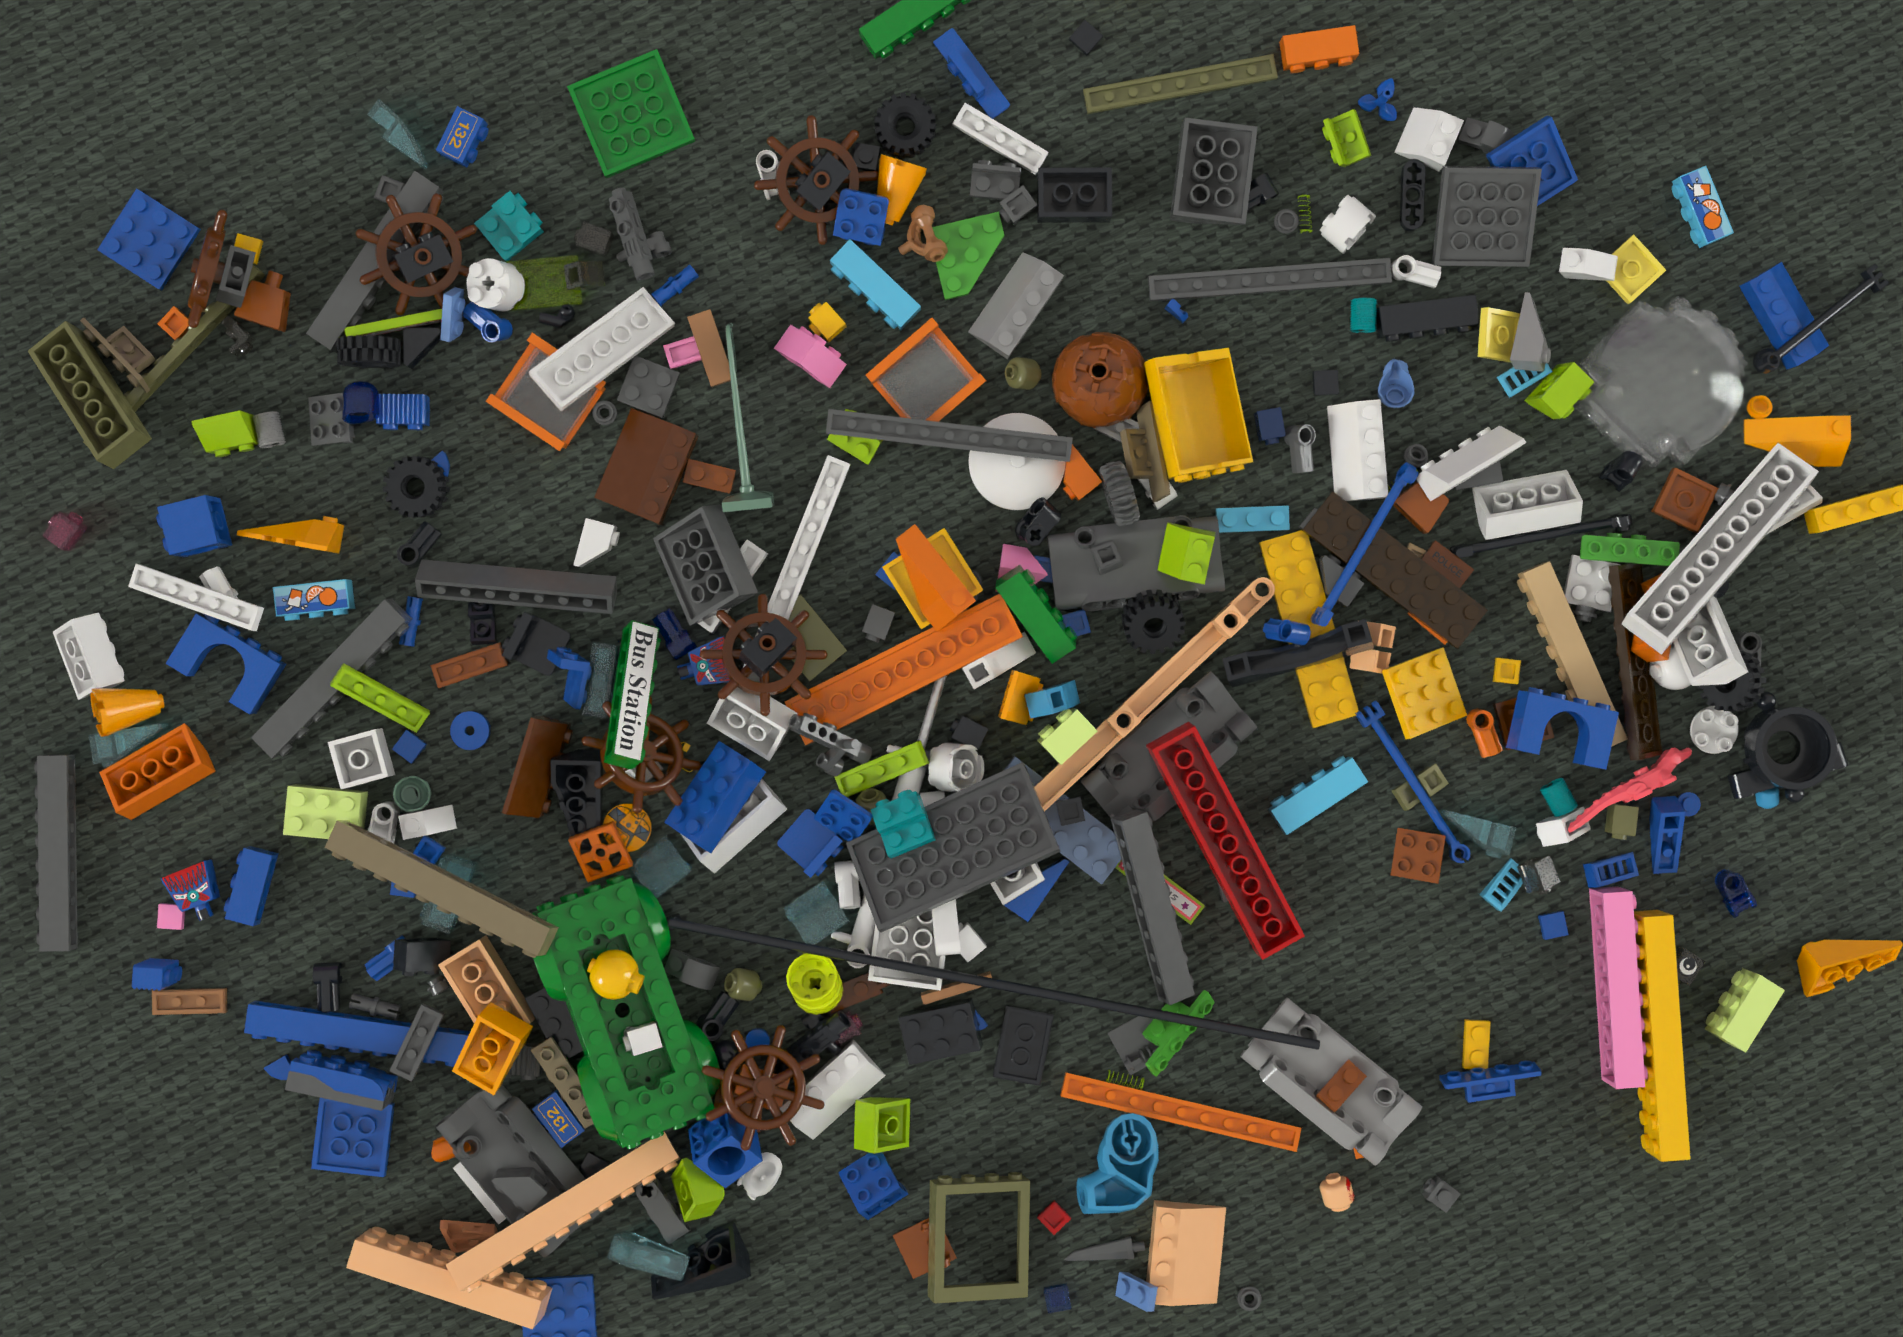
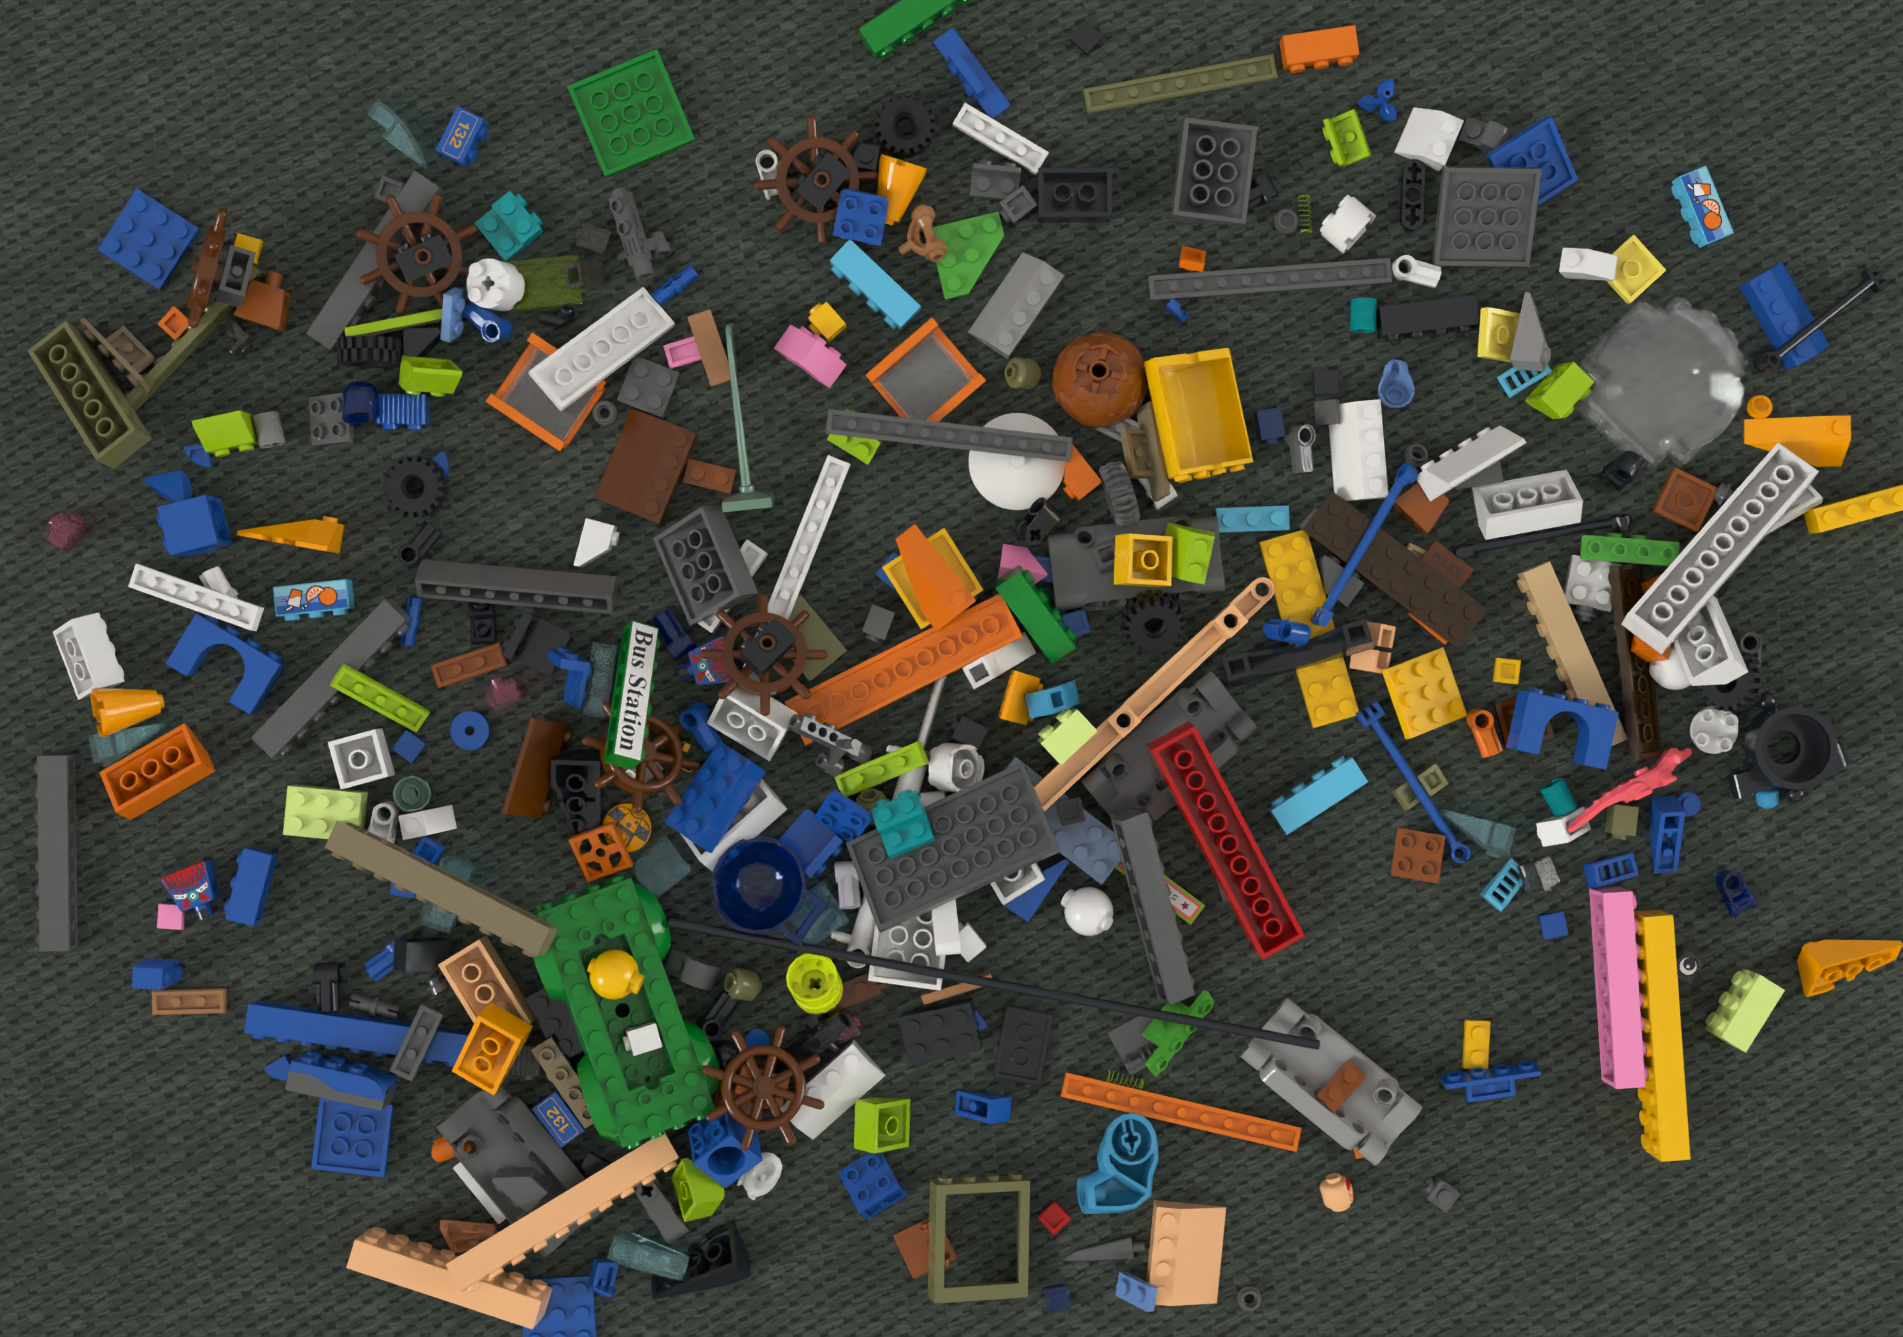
(172, 486): none -> blue slope
(199, 455): none -> blue tile
(428, 375): none -> lime slope
(503, 693): none -> clear pink brick
(603, 1277): none -> blue plate
(695, 720): none -> blue piece
(762, 887): none -> clear blue windscreen
(983, 1106): none -> blue slope
(1088, 910): none -> white brick
(1143, 560): none -> yellow brick
(1192, 259): none -> orange plate
(1327, 412): none -> dark grey tile

